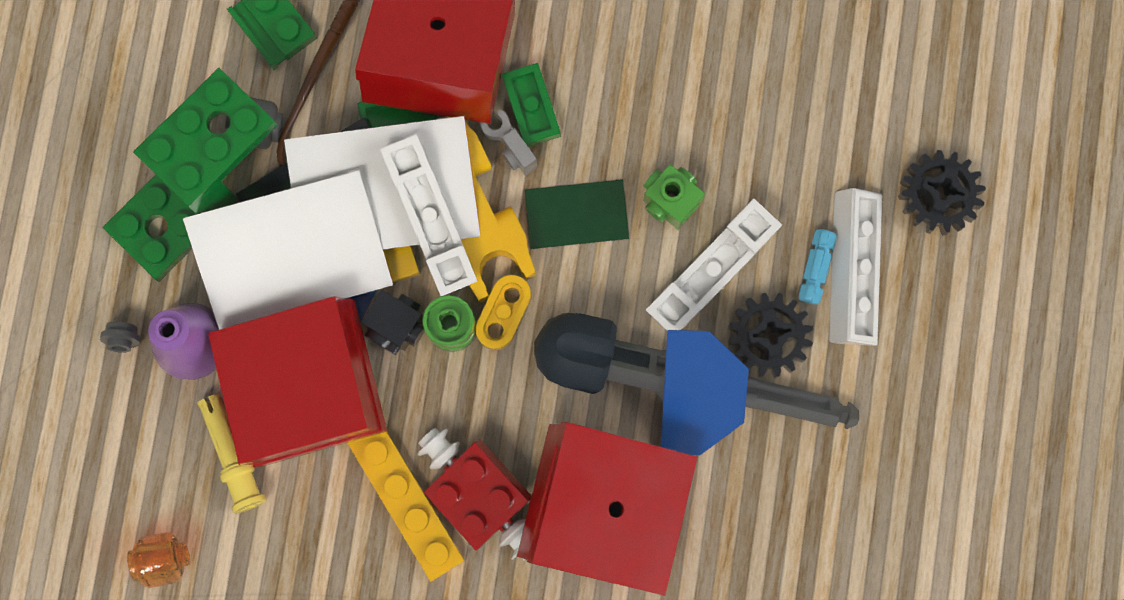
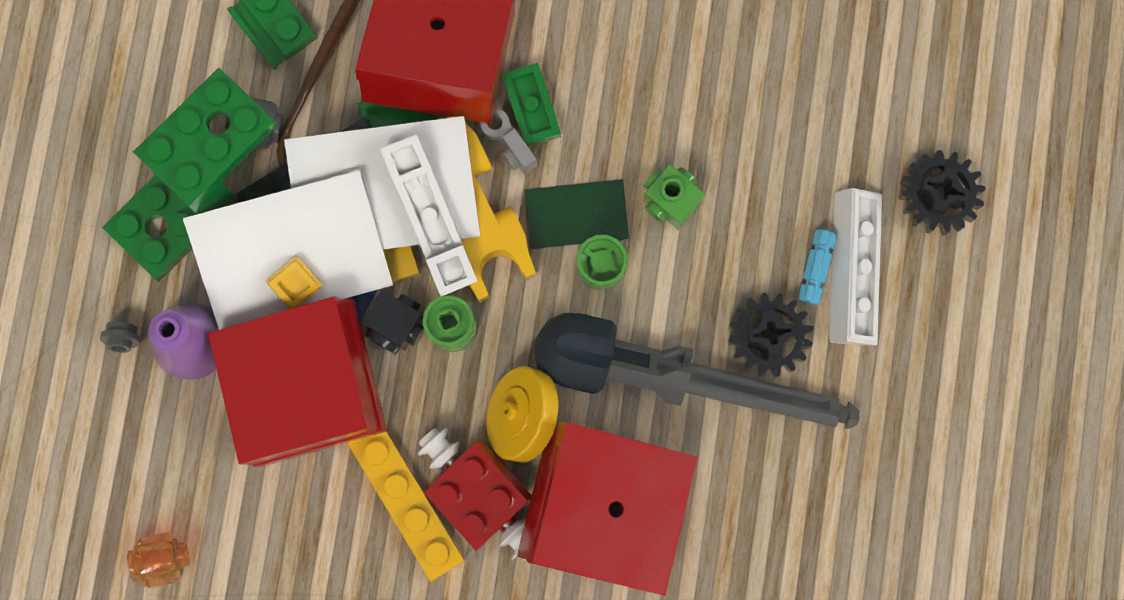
(236, 476): light yellow pin -> none
(294, 282): none -> yellow tile
(503, 313): yellow plate -> none
(522, 414): none -> yellow wheel
(601, 262): none -> bright green wheel
(701, 392): blue sticker -> none
(714, 267): white slope -> none

